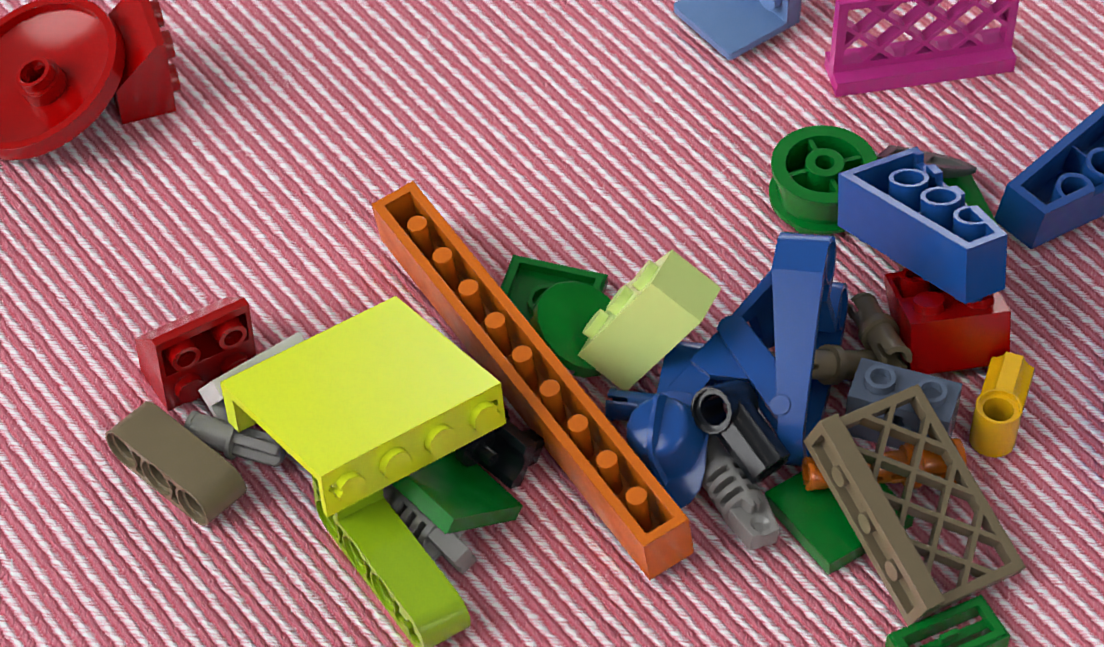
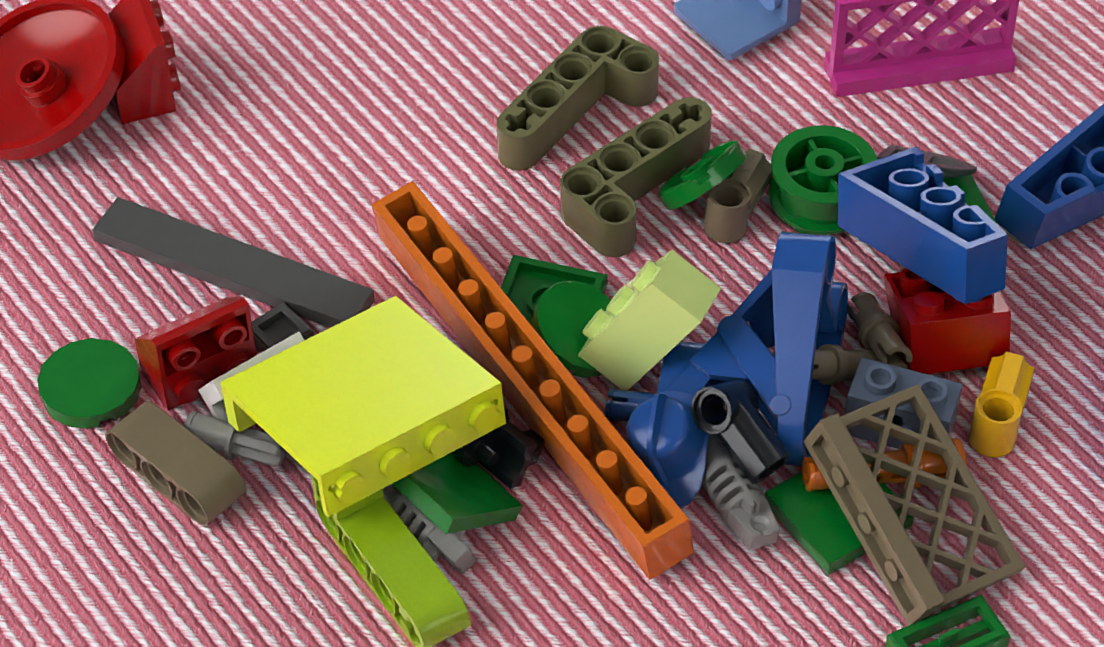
(89, 383): none -> green tile
(231, 263): none -> dark grey tile
(277, 326): none -> dark grey tile
(591, 66): none -> olive beam
(603, 187): none -> olive beam
(702, 176): none -> green tile
(735, 198): none -> dark tan piece

